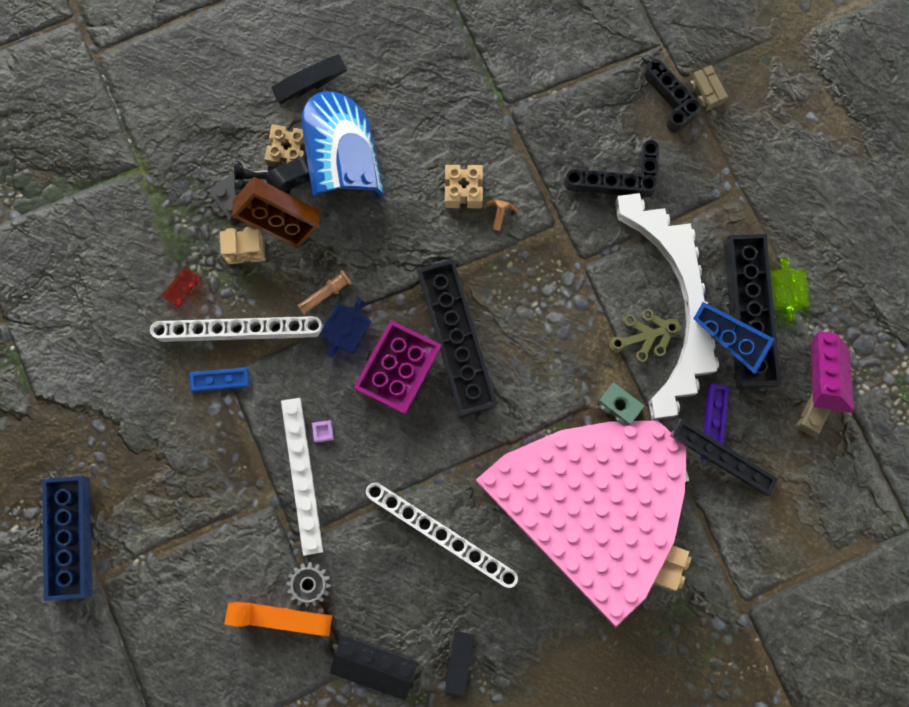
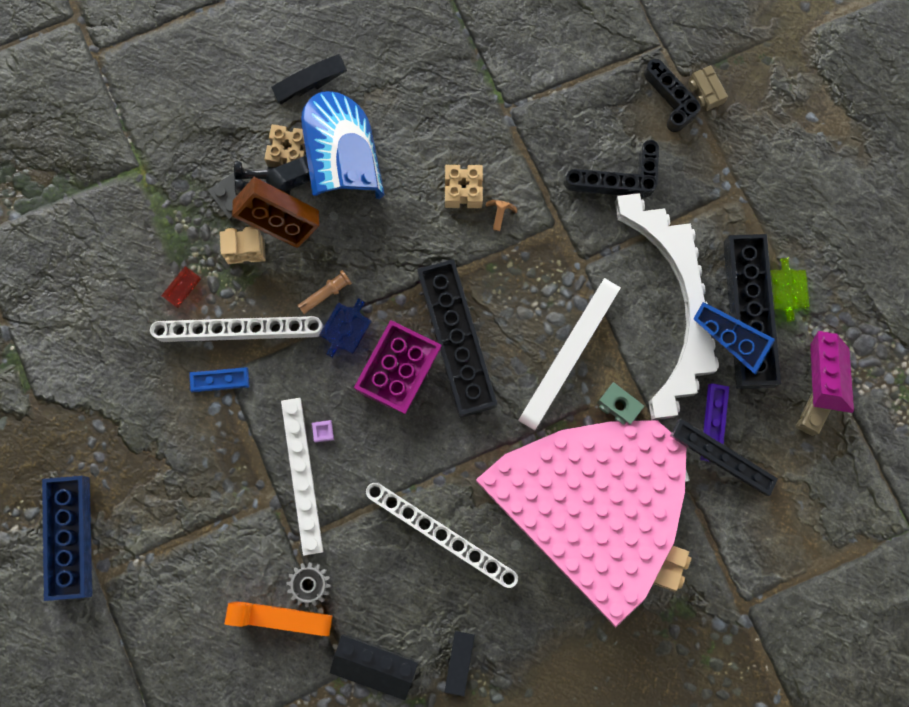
(569, 354): none -> white beam
(648, 334): olive plant -> none

